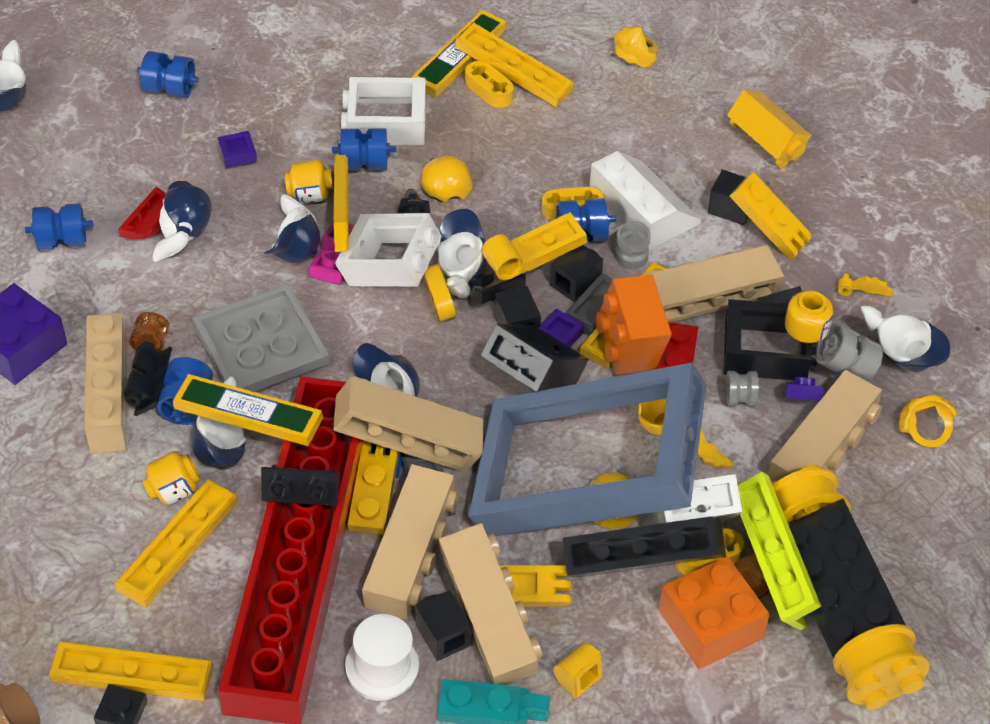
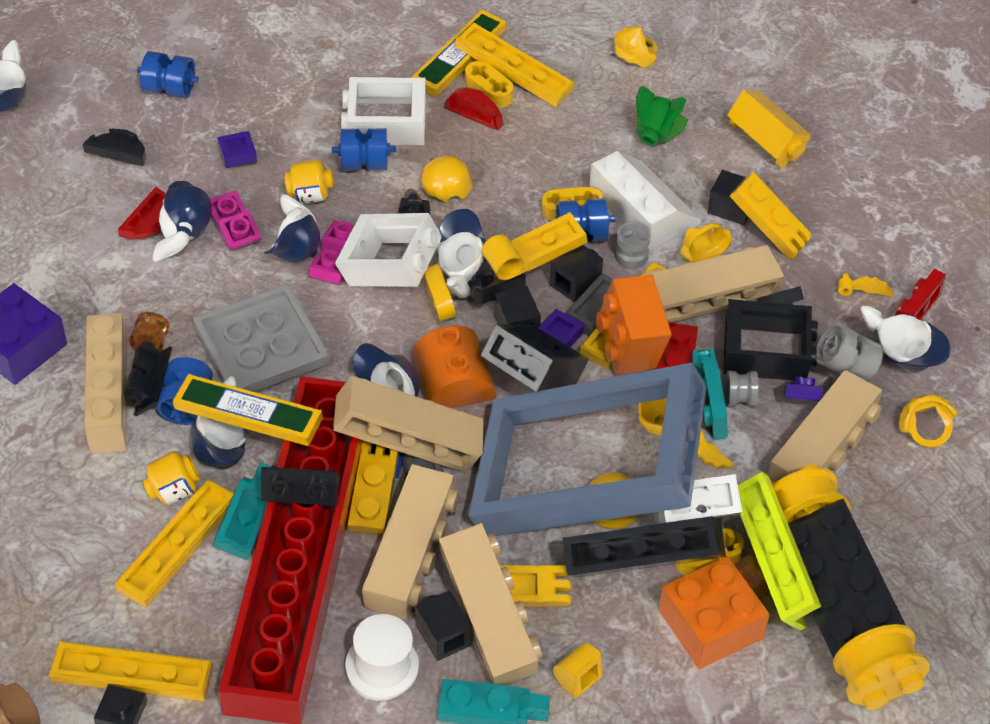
(53, 227): blue wheel -> none
(117, 145): none -> black plate
(233, 221): none -> dark pink slope
(243, 518): none -> teal hinge
(341, 204): yellow tile -> none
(452, 367): none -> orange brick
(475, 106): none -> red plate
(658, 117): none -> green brick
(703, 243): none -> yellow piece
(715, 411): none -> teal hinge
(809, 316): yellow head -> none
(923, 296): none -> red plate

